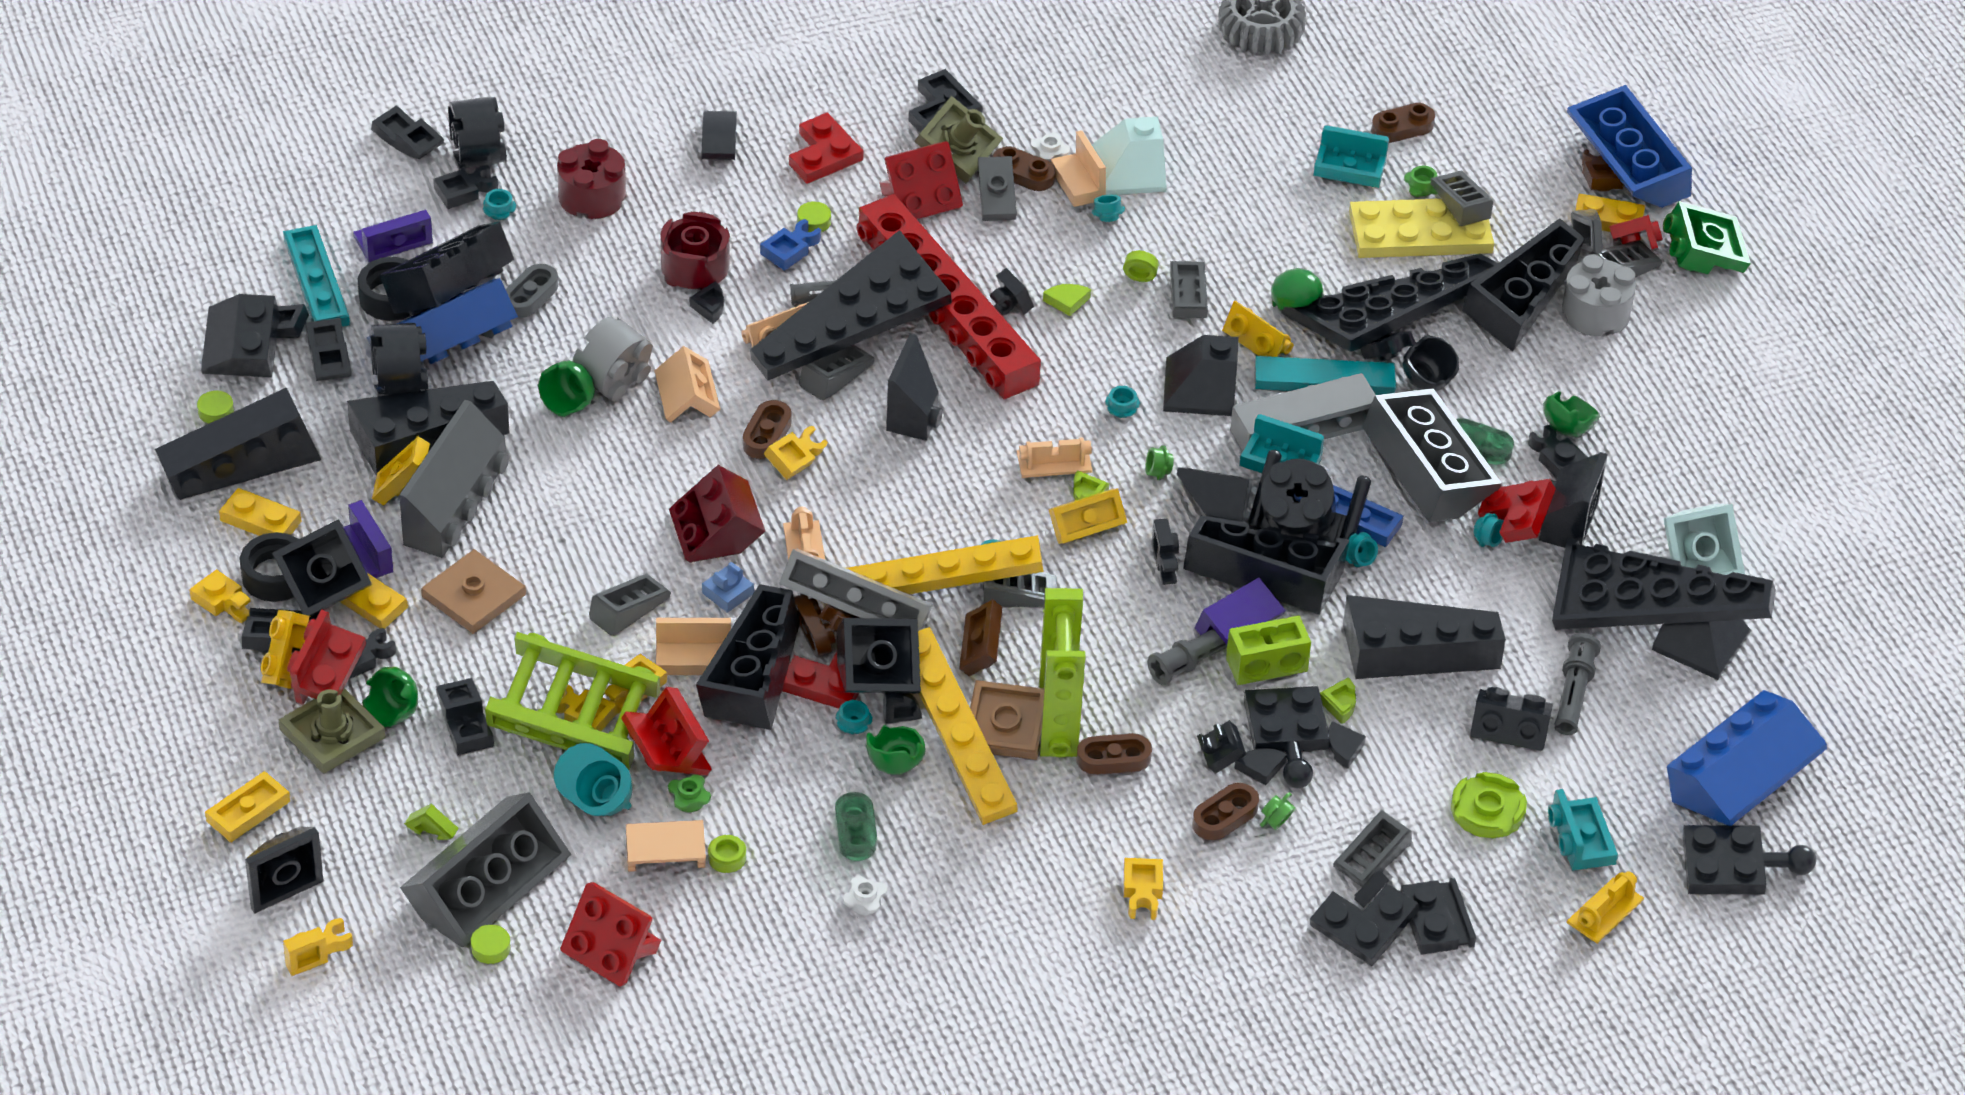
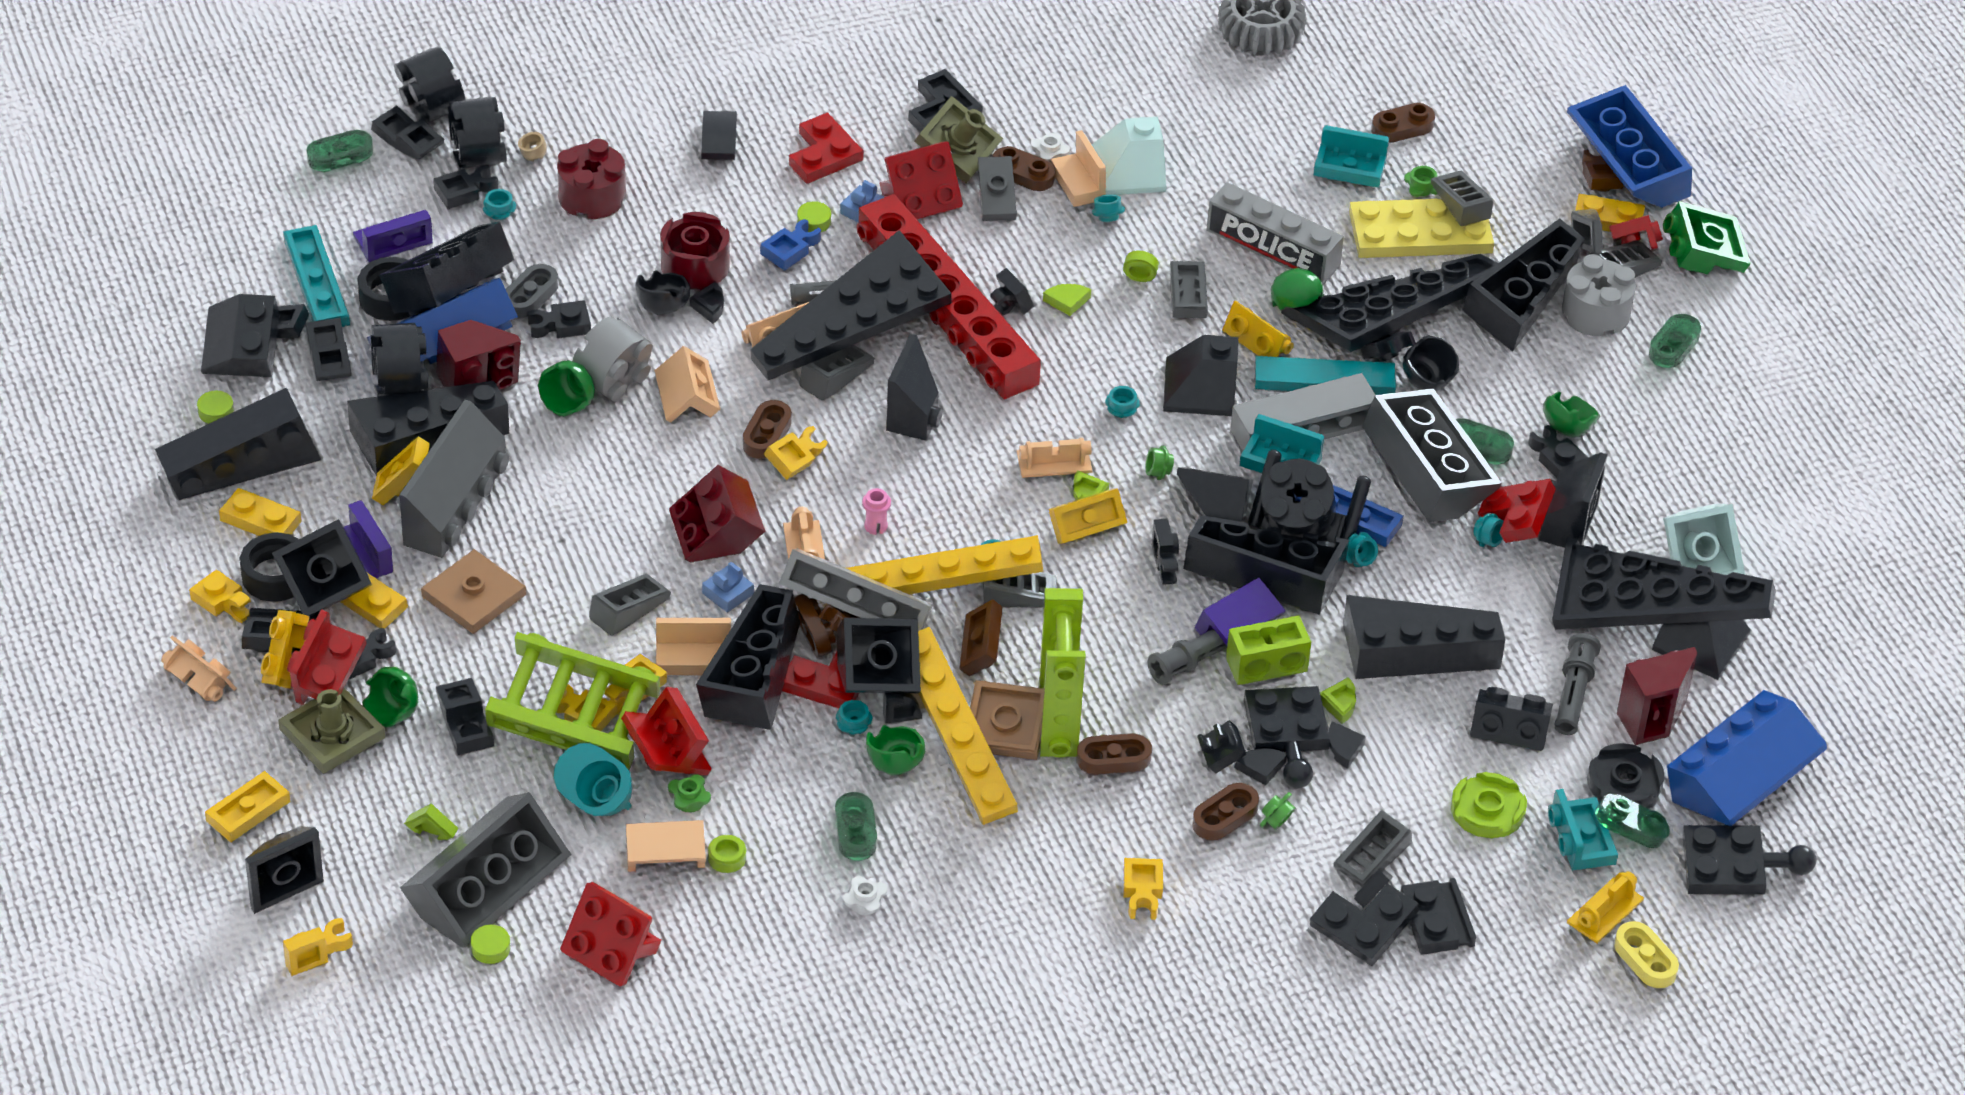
(208, 677): none -> light nougat hinge
(339, 150): none -> clear green plate
(428, 84): none -> black brick
(477, 354): none -> dark red slope
(529, 140): none -> tan hinge
(564, 319): none -> black plate
(662, 292): none -> black hair
(859, 197): none -> medium blue tile
(876, 504): none -> bright pink pin
(1274, 232): none -> light grey brick
(1626, 758): none -> black plate
(1632, 820): none -> clear green plate
(1651, 959): none -> light yellow plate
(1655, 694): none -> dark red slope
(1674, 340): none -> clear green plate

